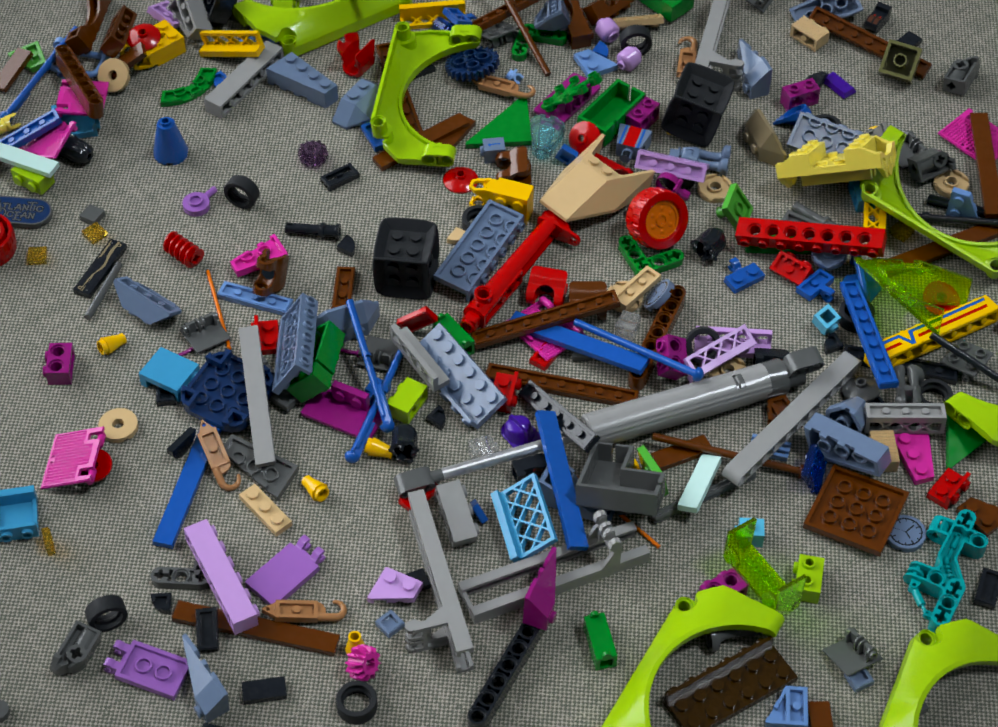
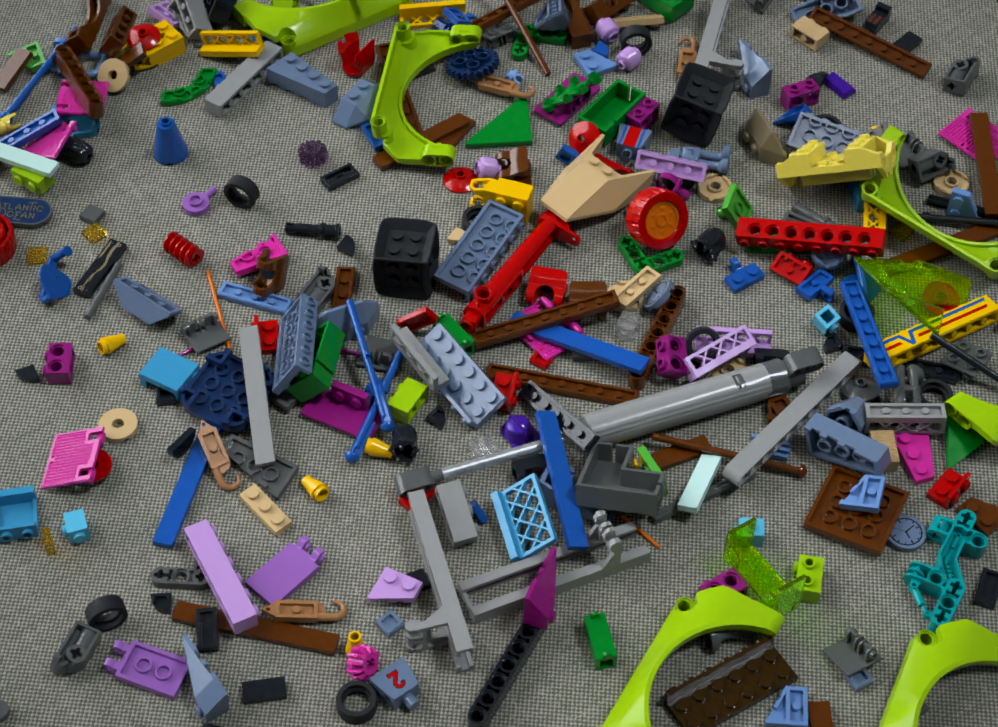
(28, 374): none -> black tile
(54, 282): none -> blue piece
(75, 526): none -> medium azure brick
(320, 287): none -> dark grey piece
(397, 685): none -> sand blue torso
(487, 167): none -> lavender head
(491, 147): sand blue brick -> none
(546, 135): clear light blue cone -> none
(697, 374): blue bar -> none
(814, 468): clear blue plate -> none
(865, 495): none -> medium blue wing
(900, 61): olive brick -> none

